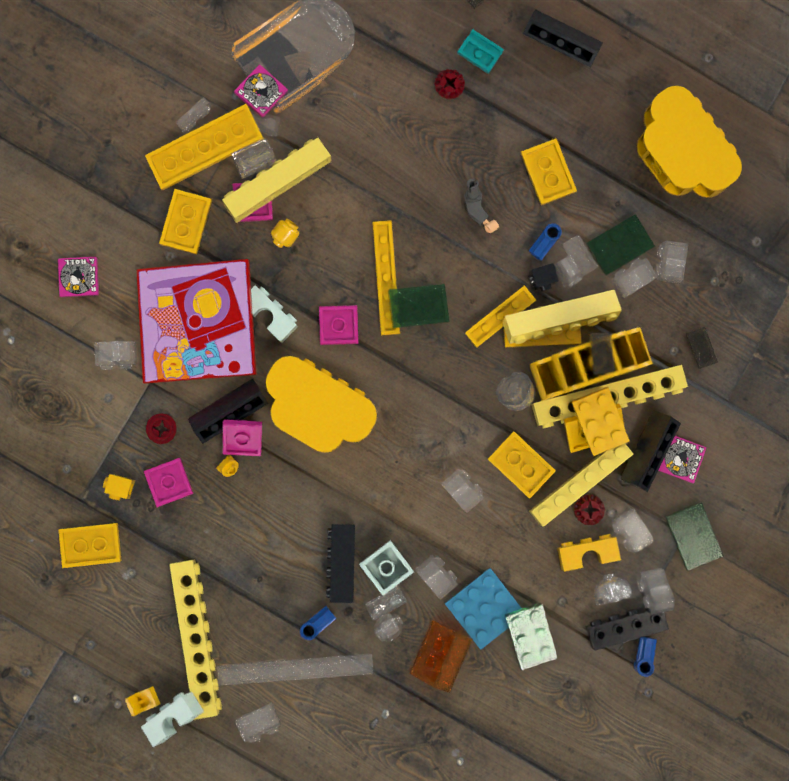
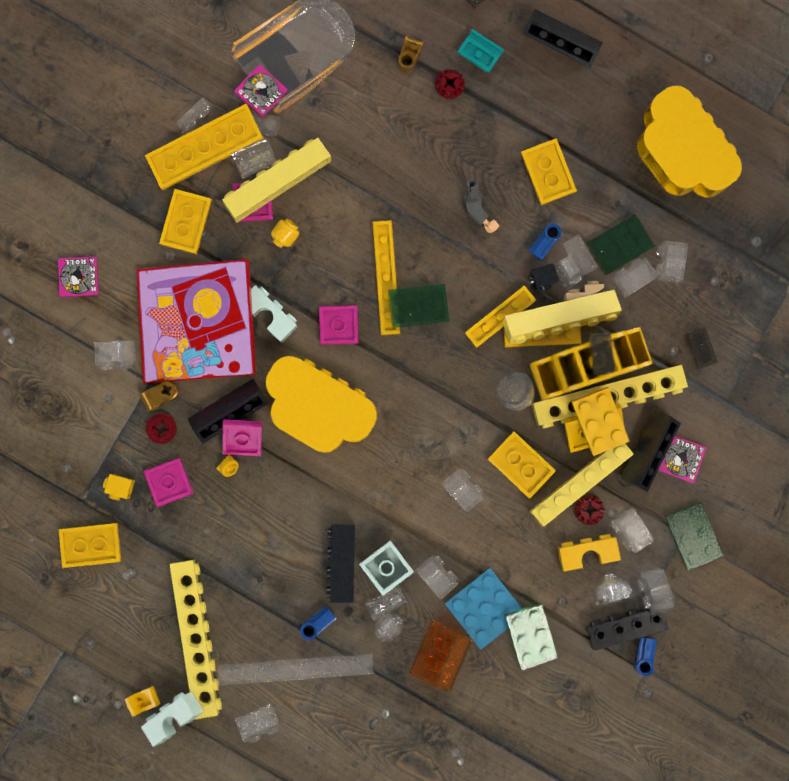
(156, 396): none -> pearl gold piece
(410, 51): none -> pearl gold piece
(590, 289): none -> tan slope

